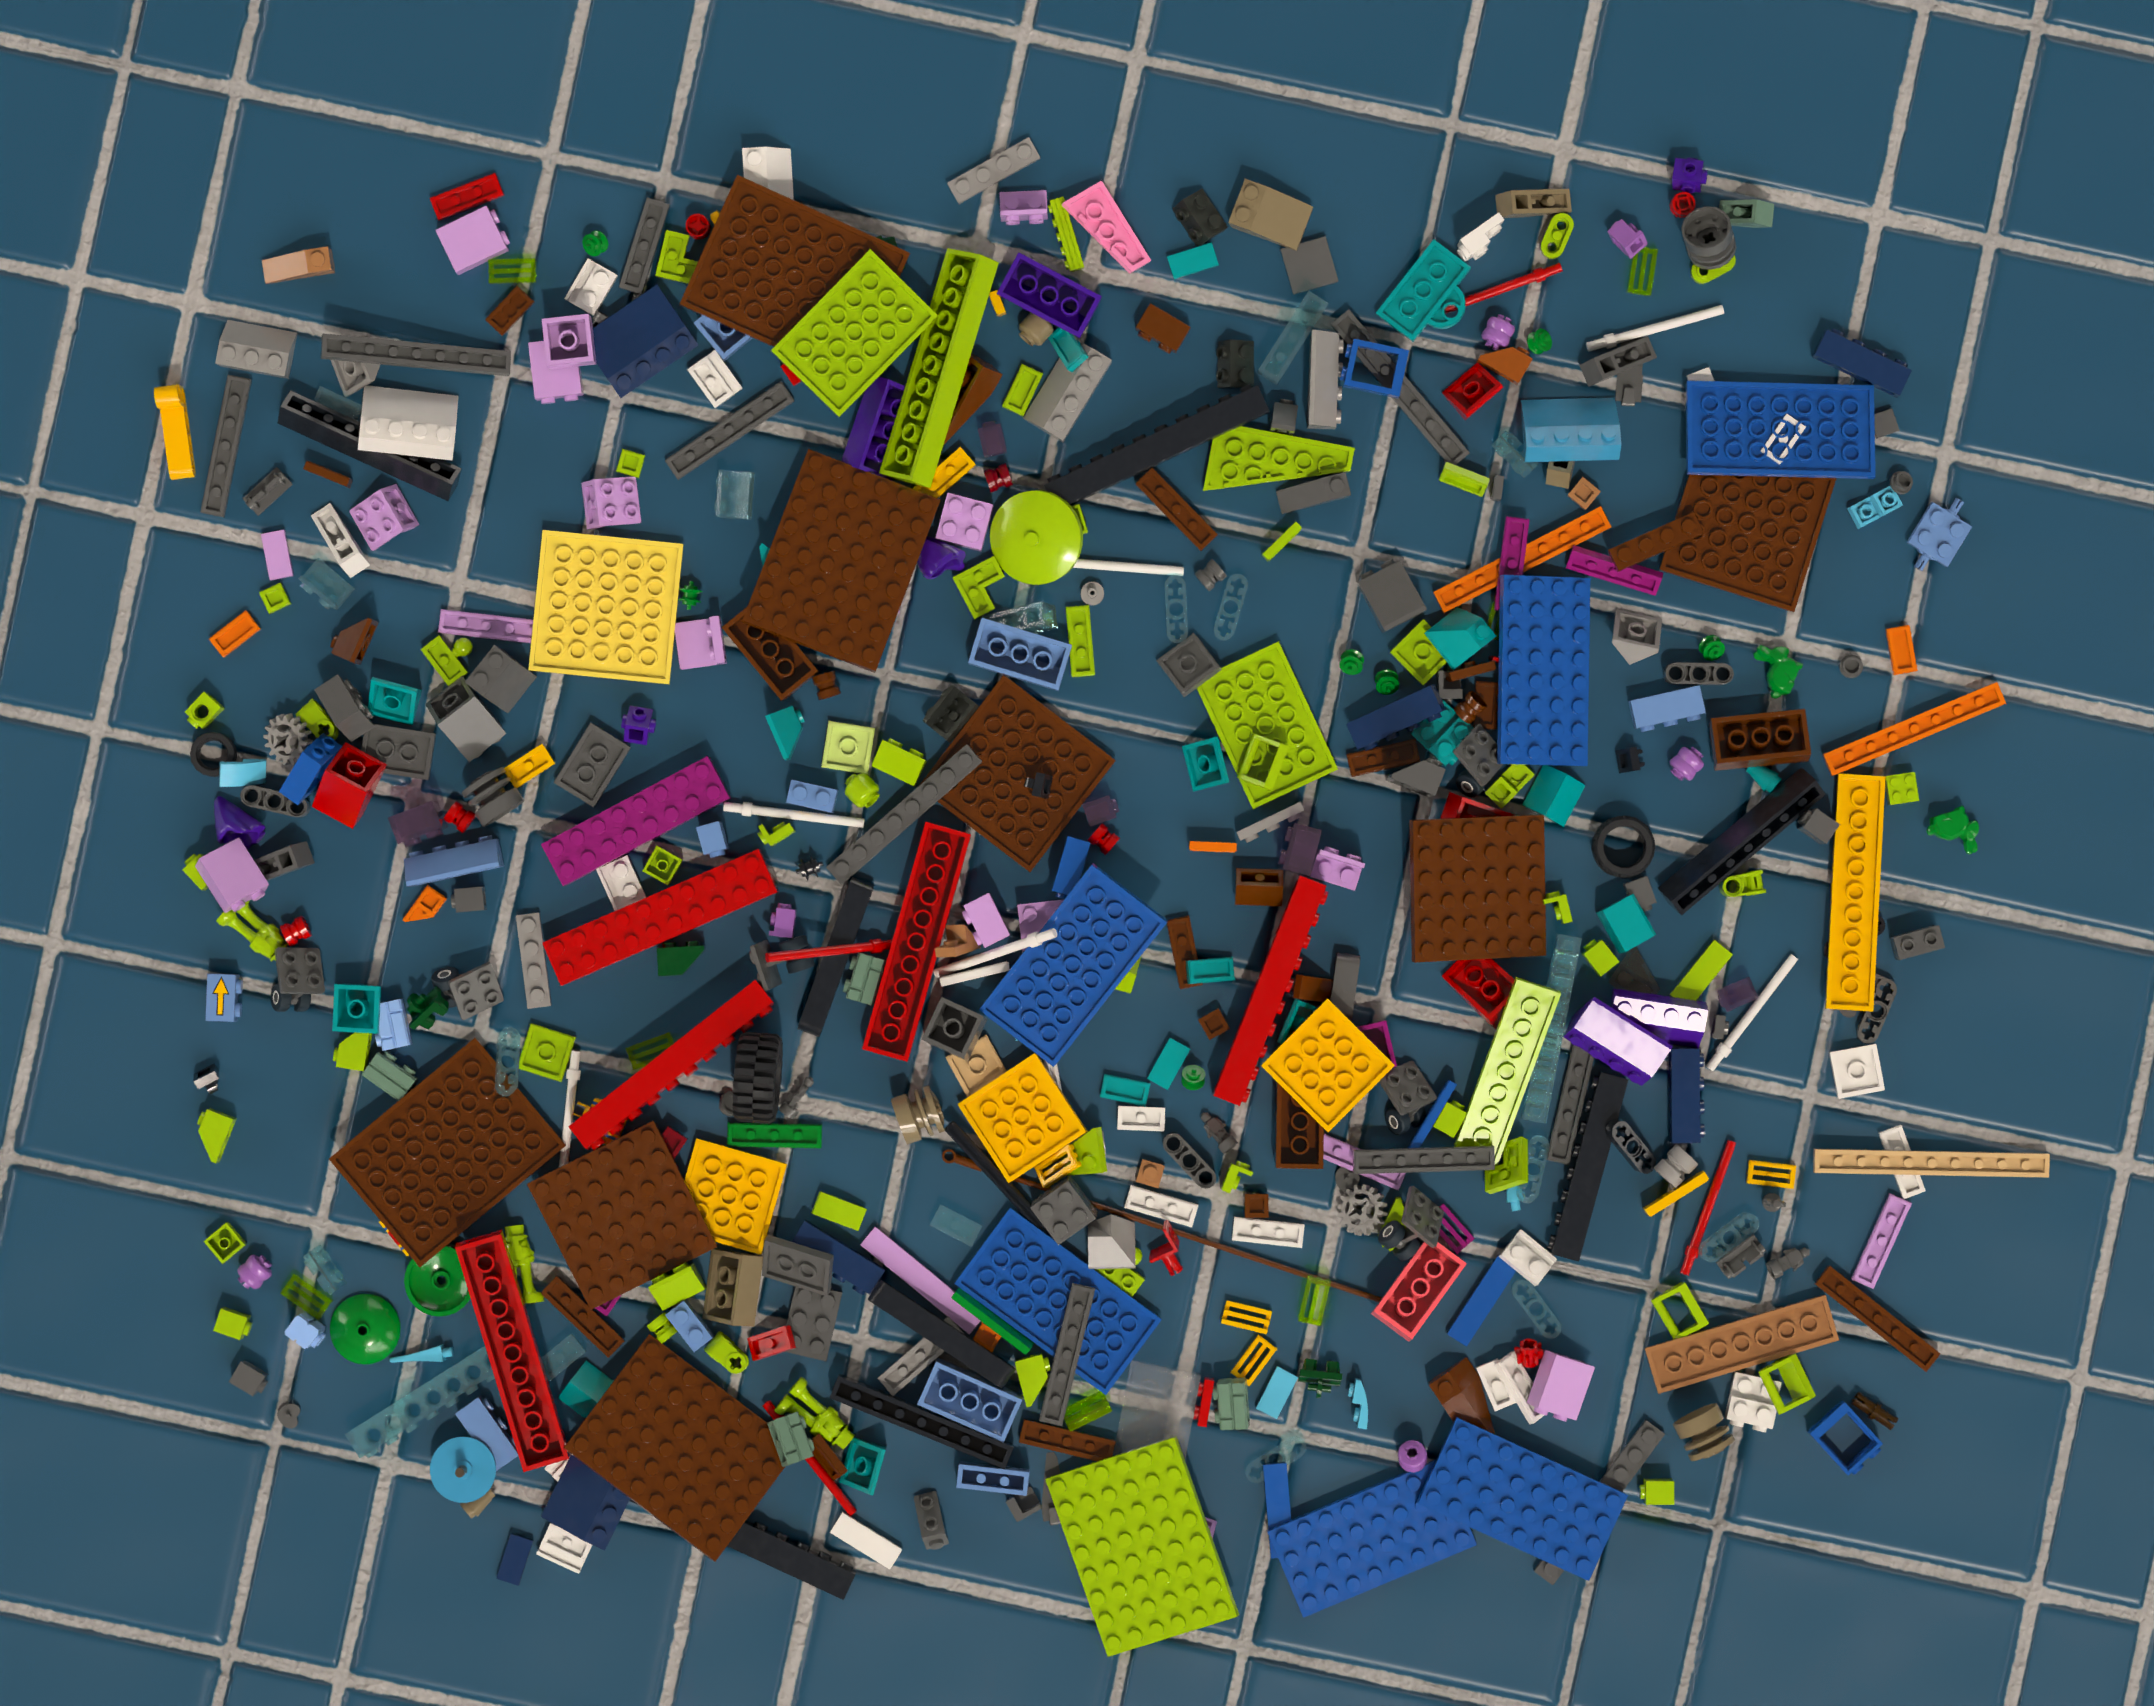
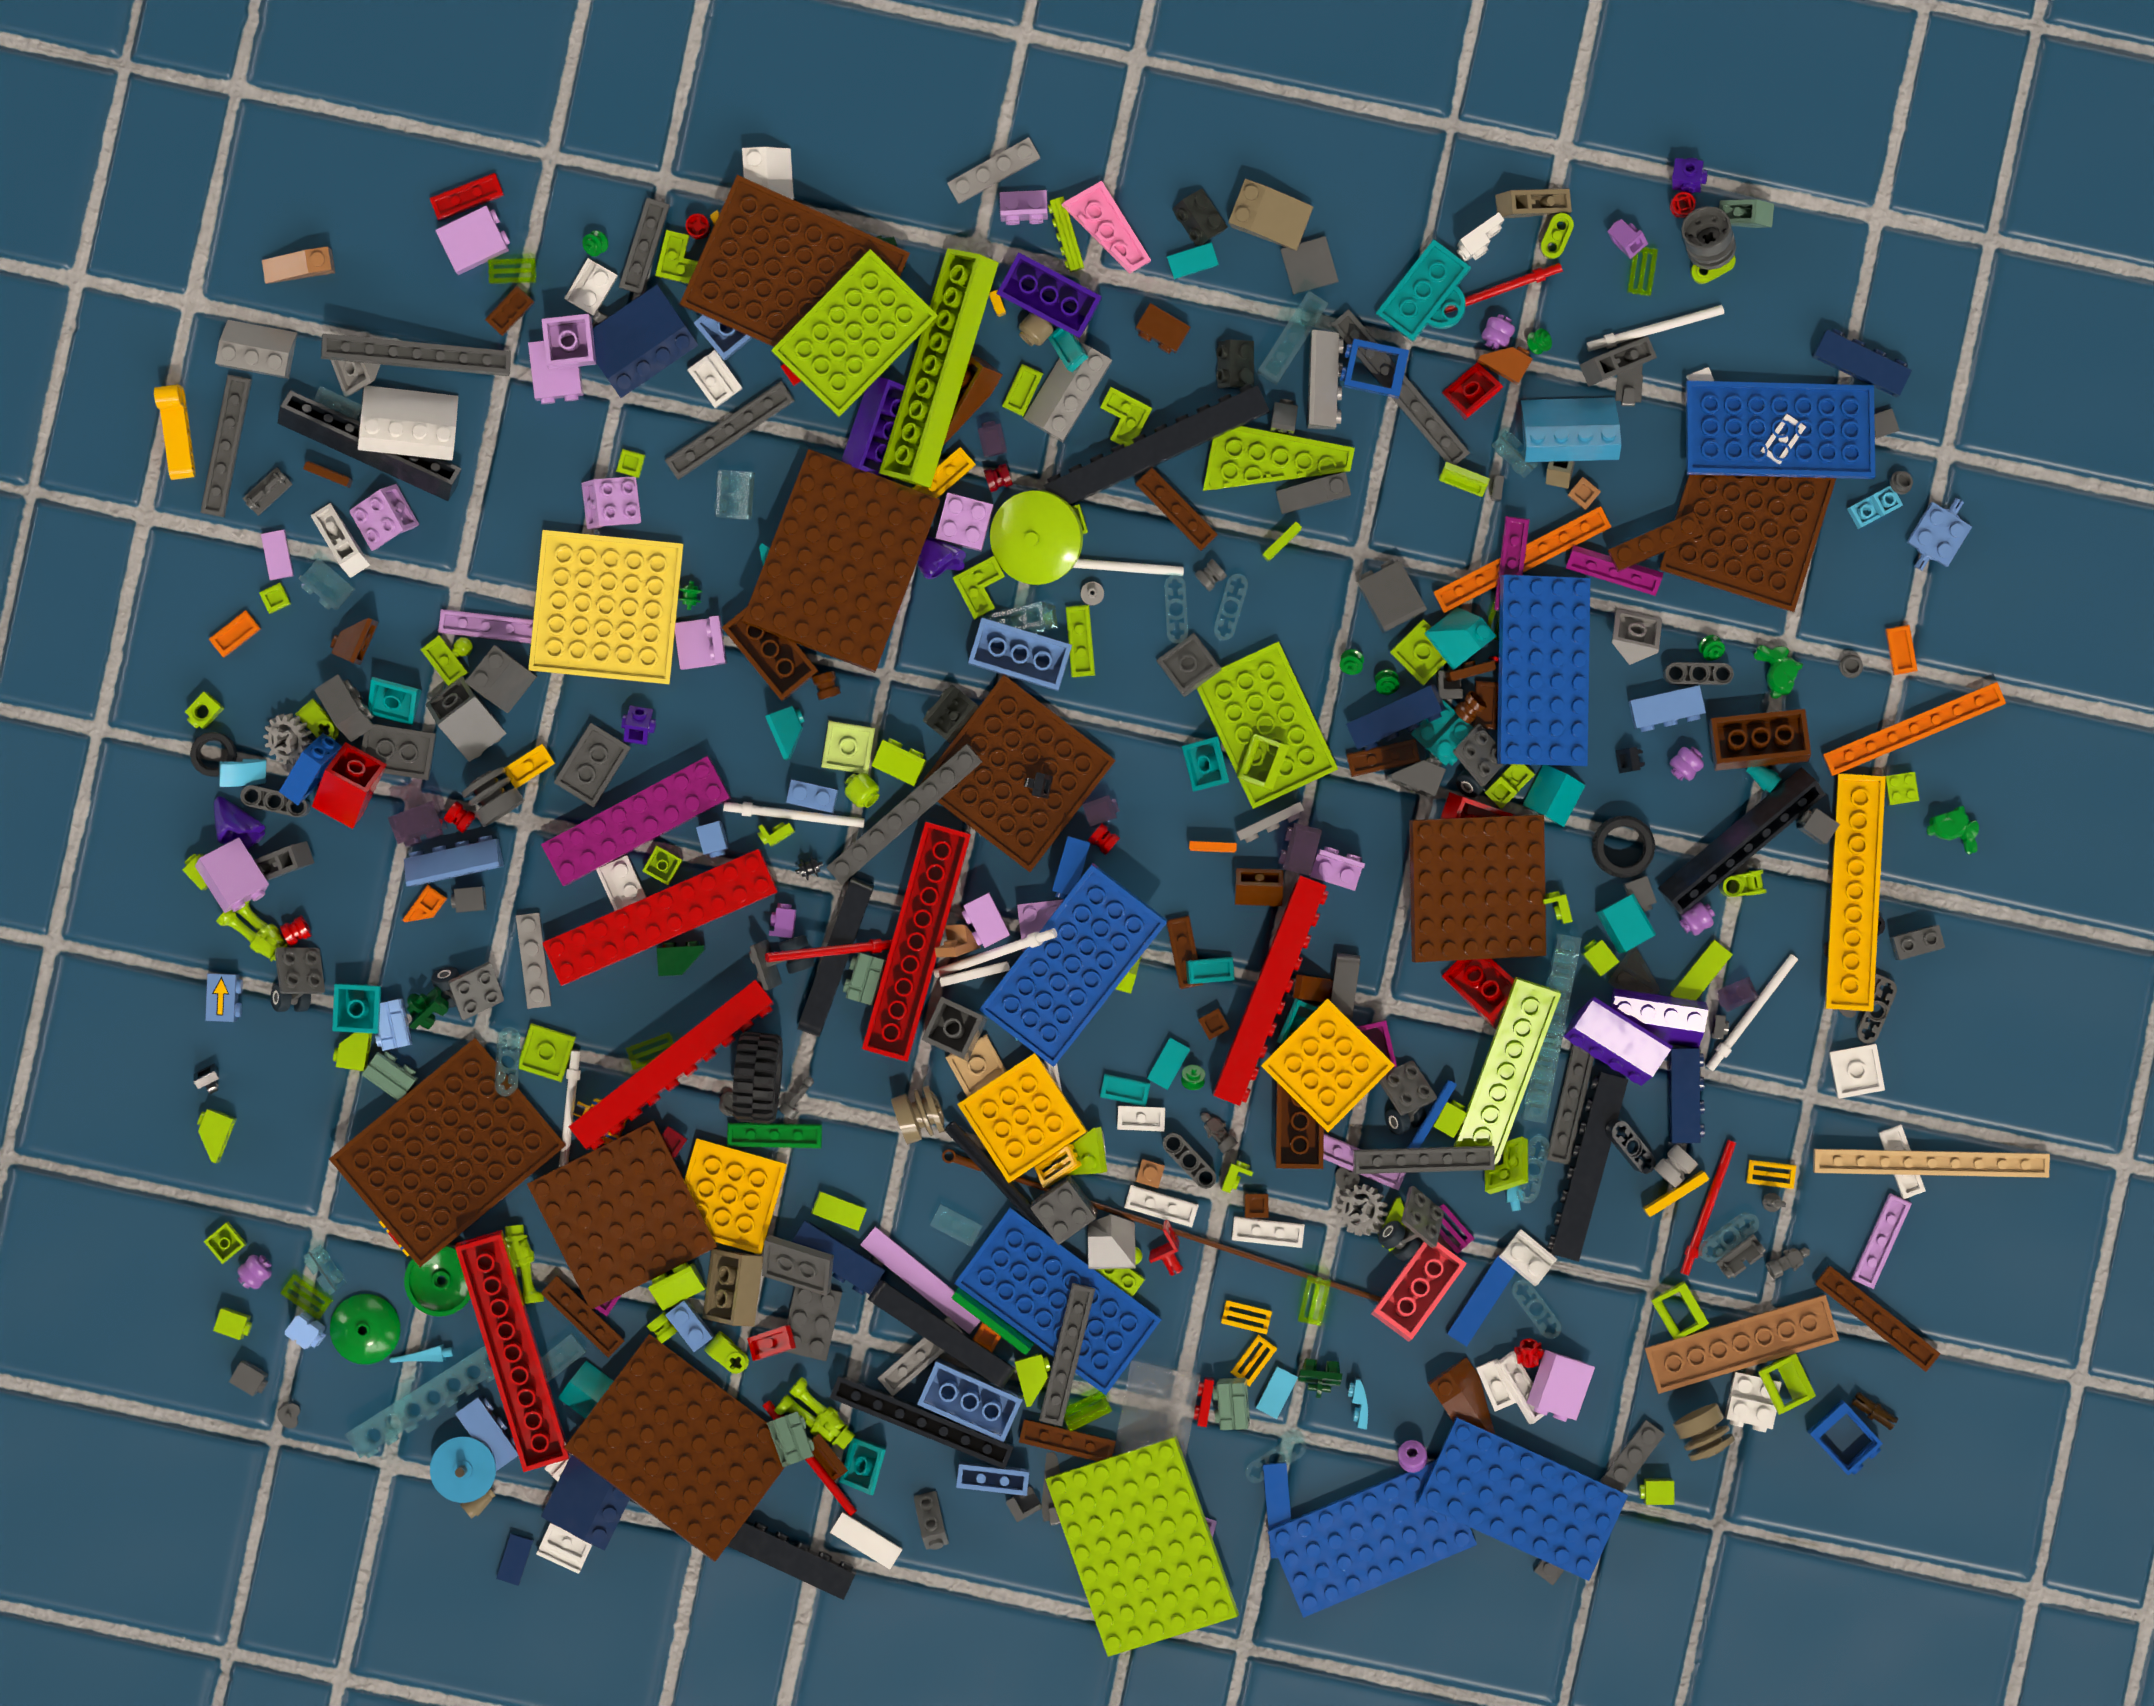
(1132, 415): none -> lime plate
(1697, 918): none -> medium lavender piece

